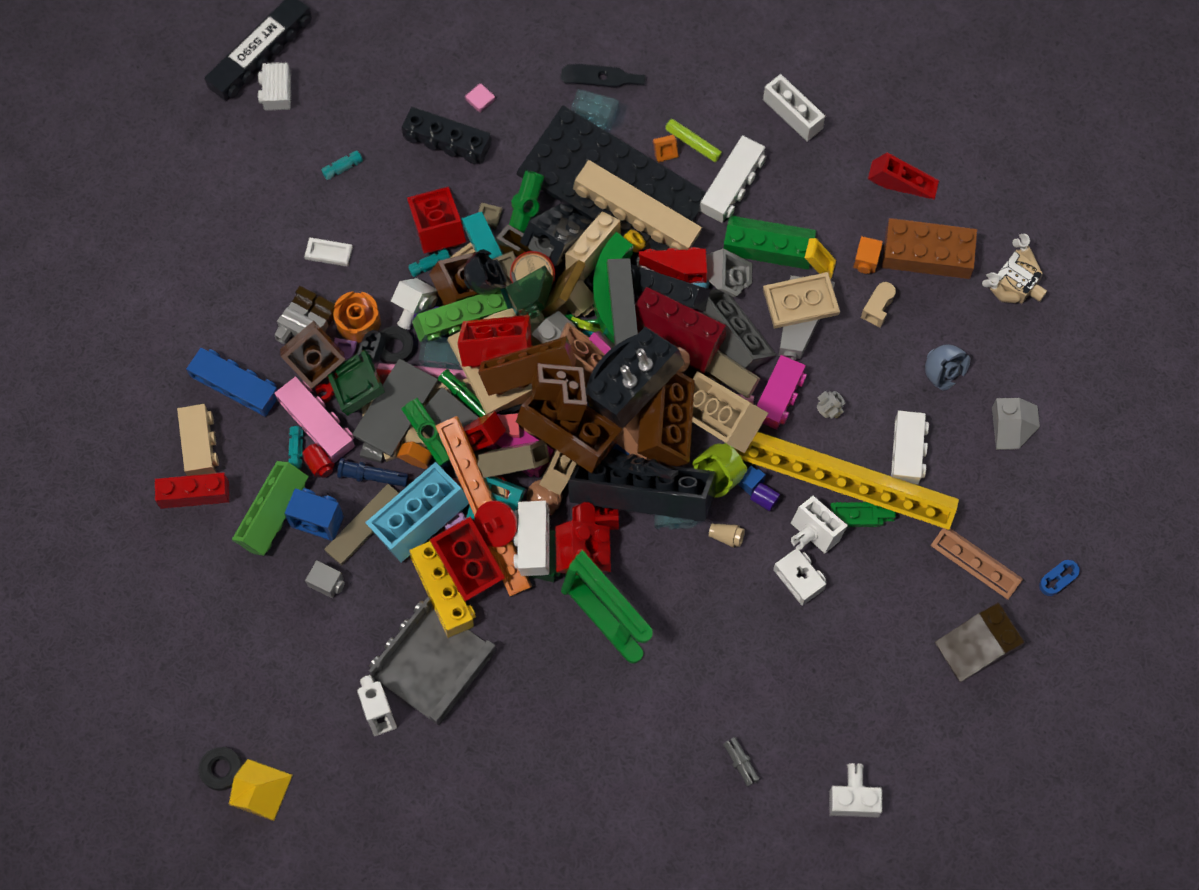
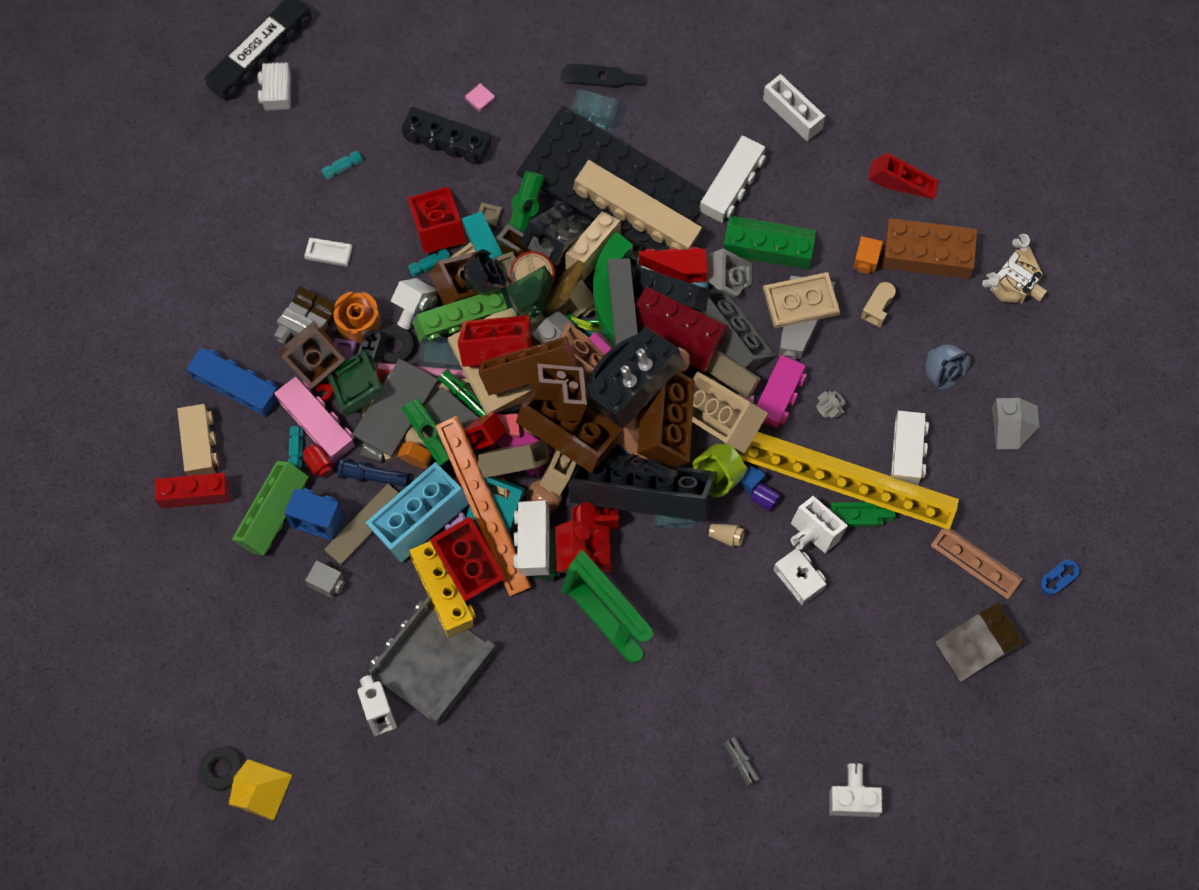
(496, 523): red piece -> none
(635, 239): yellow tile -> none
(665, 148): orange tile -> none
(693, 140): lime axle -> none
(819, 257): yellow tile -> none

